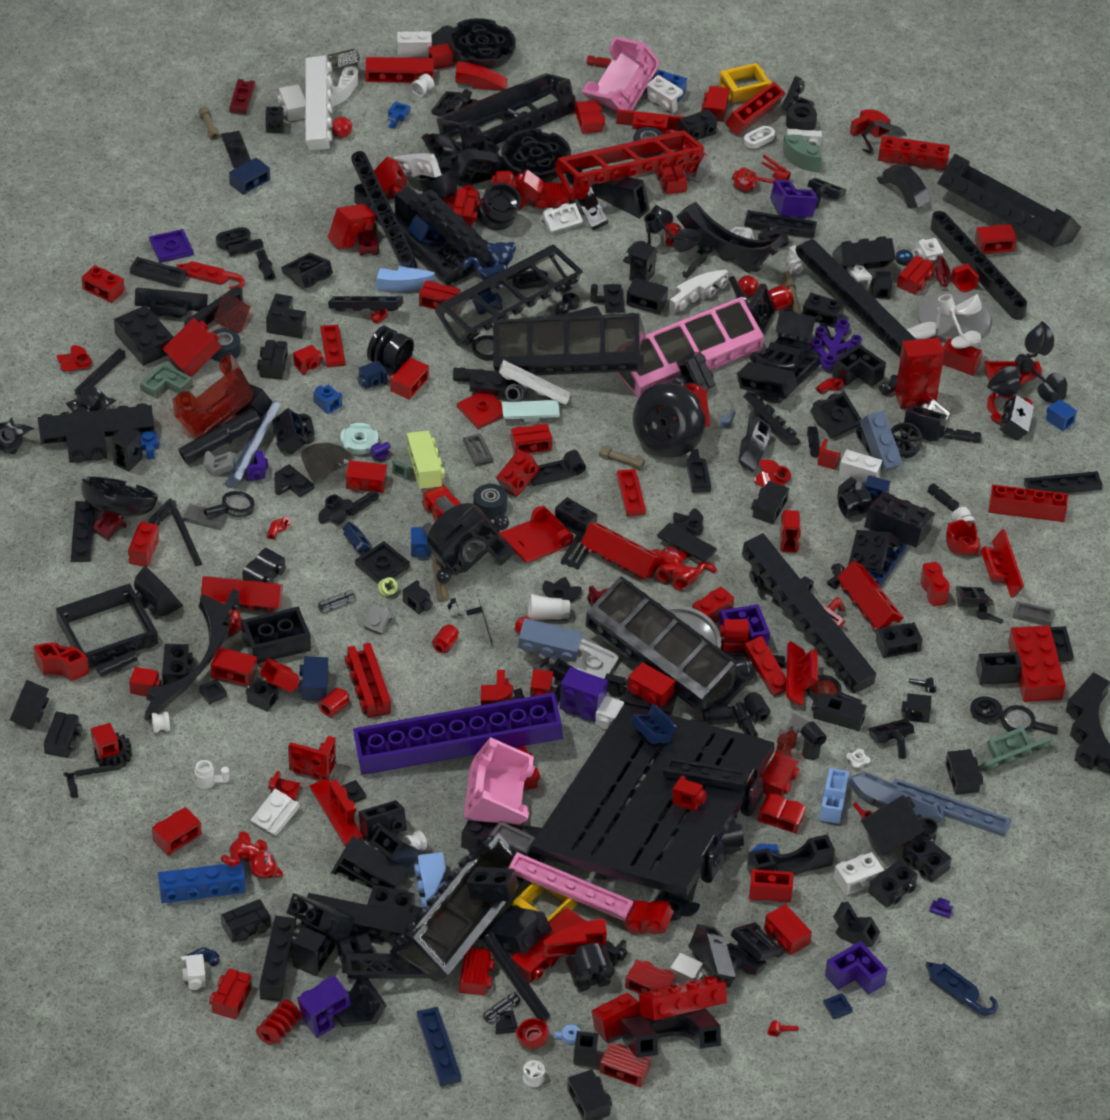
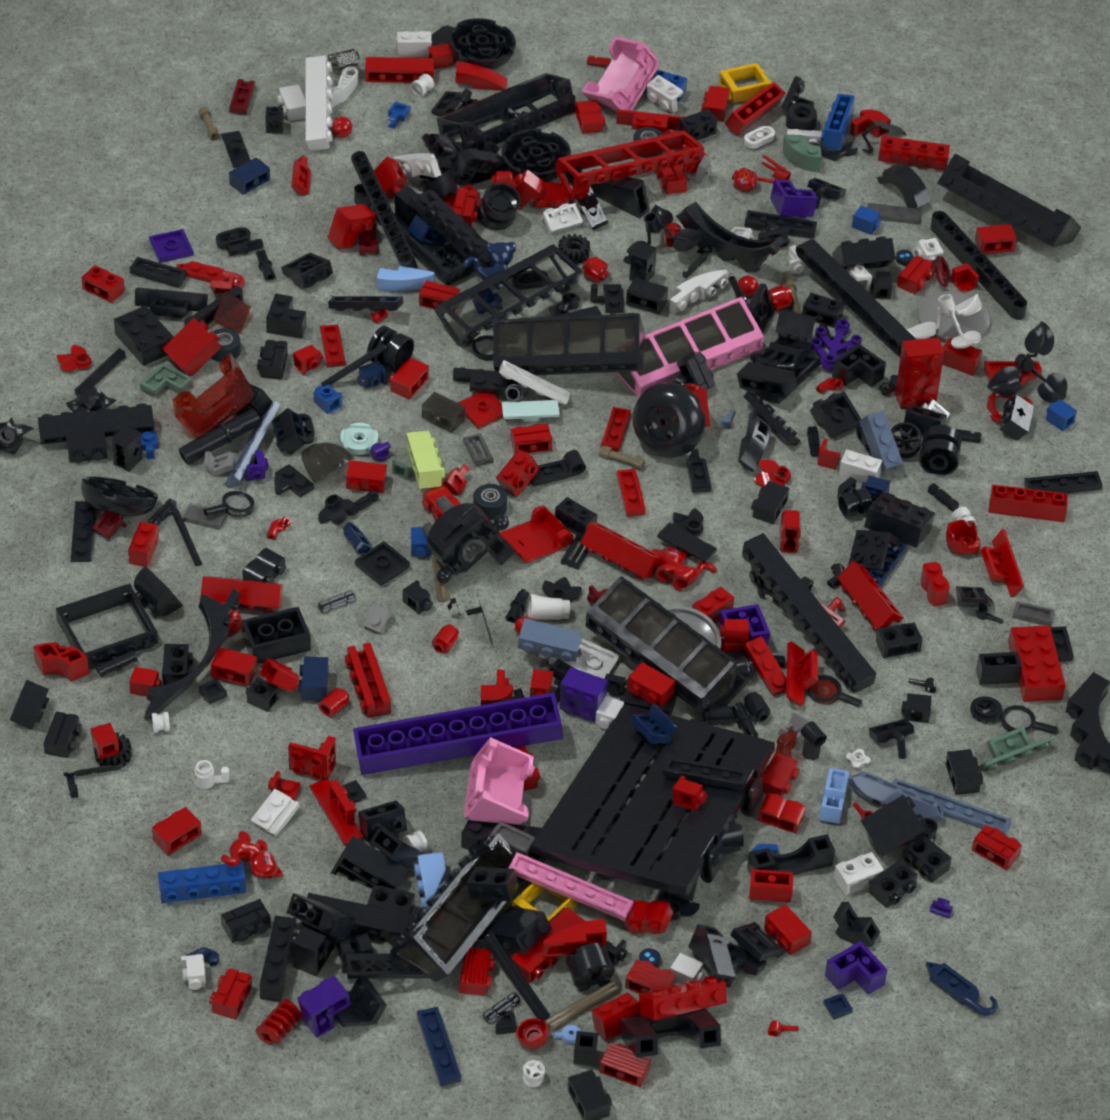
(223, 286): none -> red bracket
(301, 176): none -> red hinge
(353, 366): none -> black bar
(392, 583): yellowish green bush -> none
(443, 412): none -> clear smoke brick
(455, 479): none -> red plate
(517, 606): none -> black axle
(575, 242): none -> black tyre
(581, 1005): none -> dark tan axle
(595, 269): none -> red head
(616, 428): none -> red tile
(650, 955): none -> dark blue tile
(838, 121): none -> blue brick
(839, 711): black brick -> none
(845, 151): none -> black piece
(866, 220): none -> blue brick
(896, 213): none -> flat silver tile
(940, 450): none -> black wheel
(996, 847): none -> red brick

